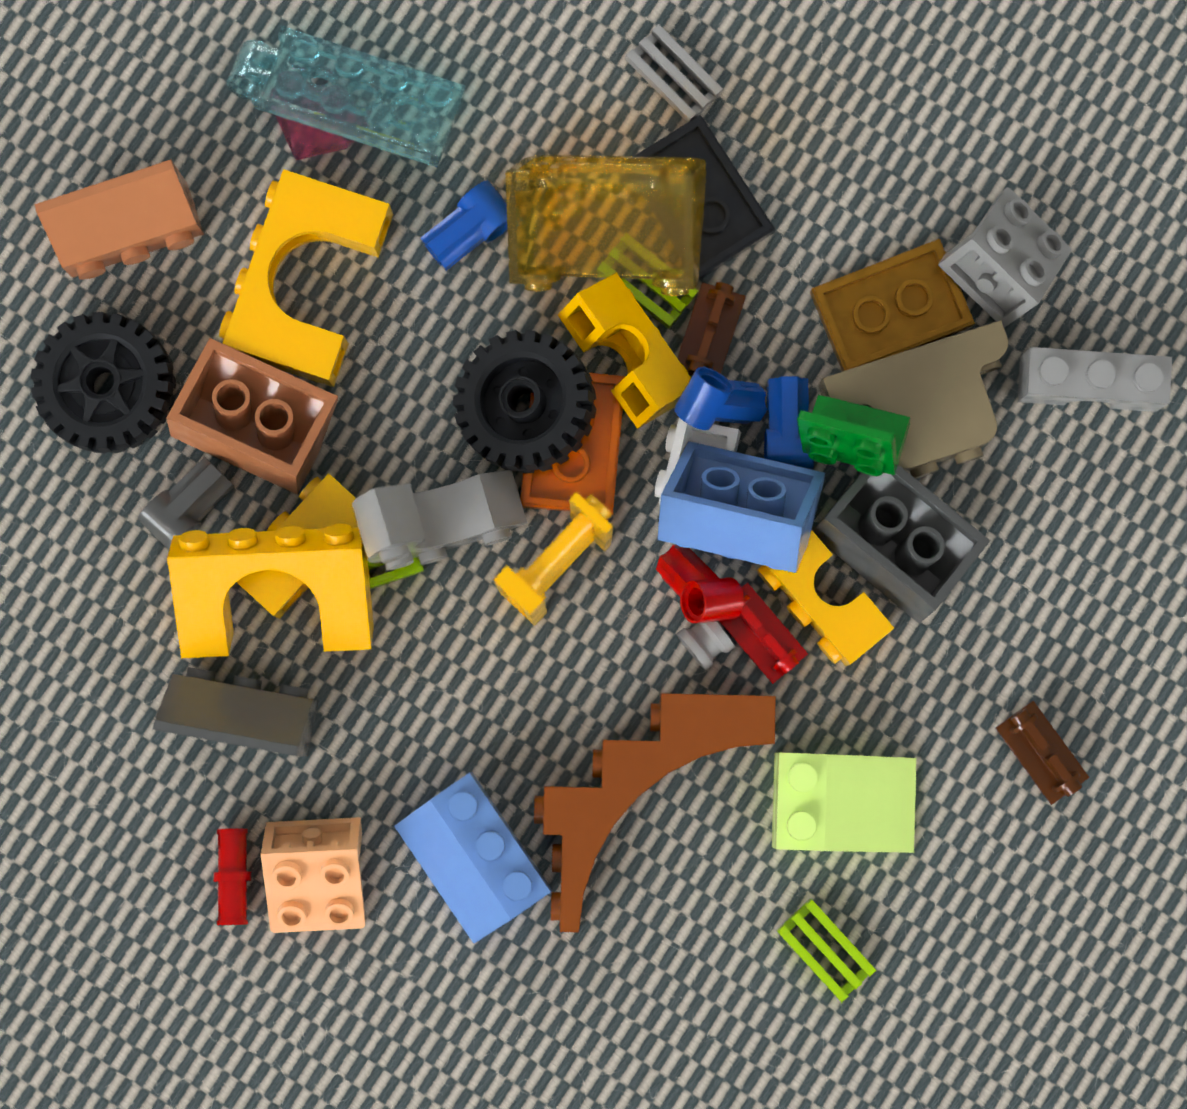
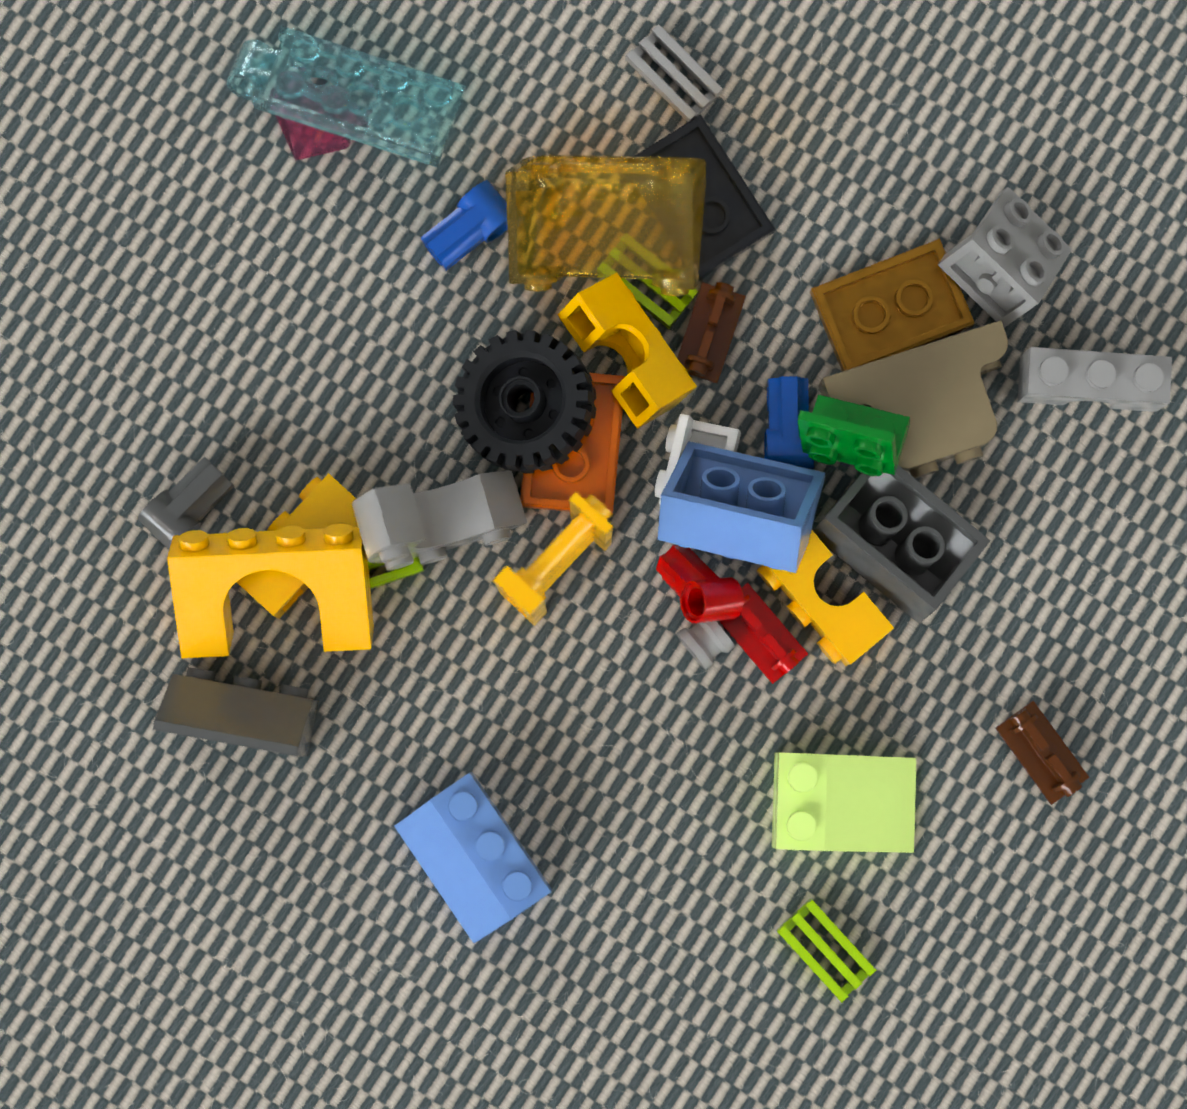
(75, 360): black wheel -> none
(120, 220): nougat slope -> none
(232, 876): red pin -> none
(252, 415): nougat slope -> none
(298, 214): yellow arch -> none
(313, 874): light nougat bracket -> none
(585, 816): dark orange arch -> none
(715, 398): blue piece -> none

